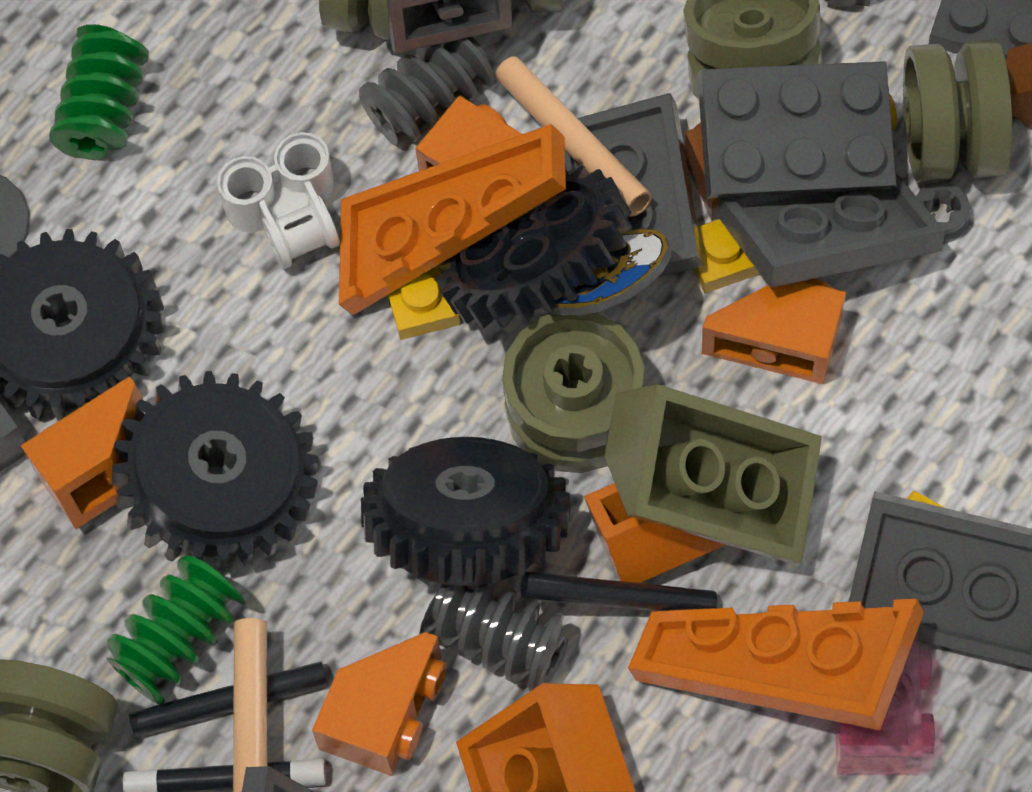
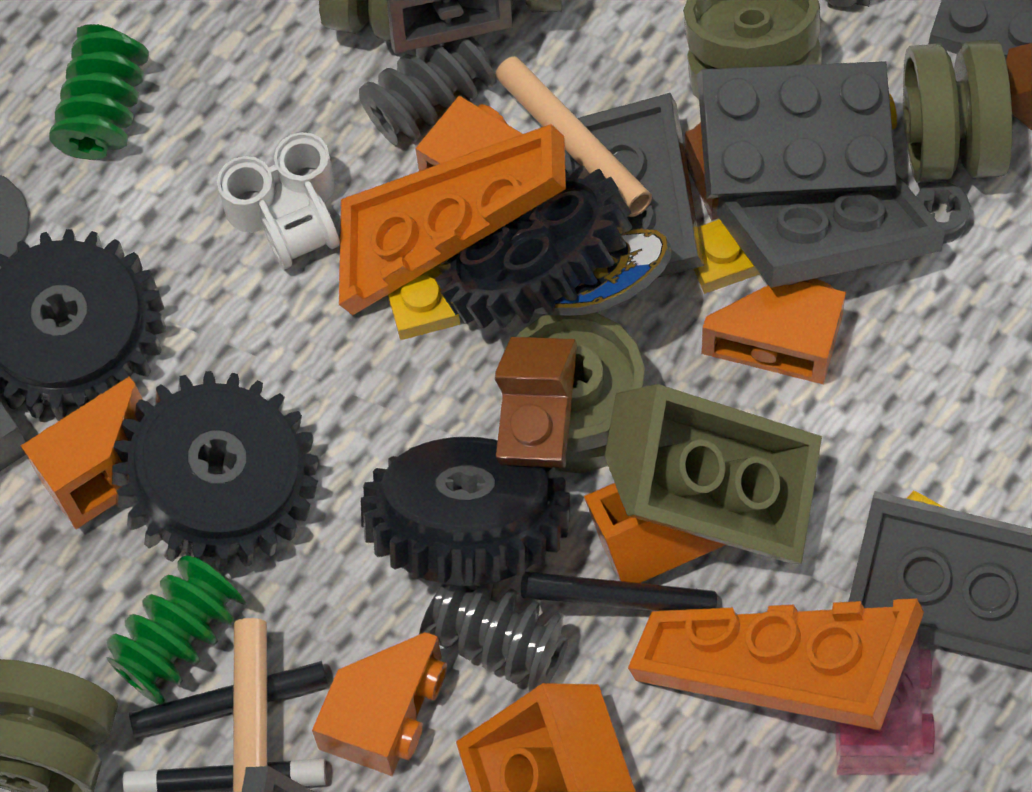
(536, 401): none -> dark orange slope

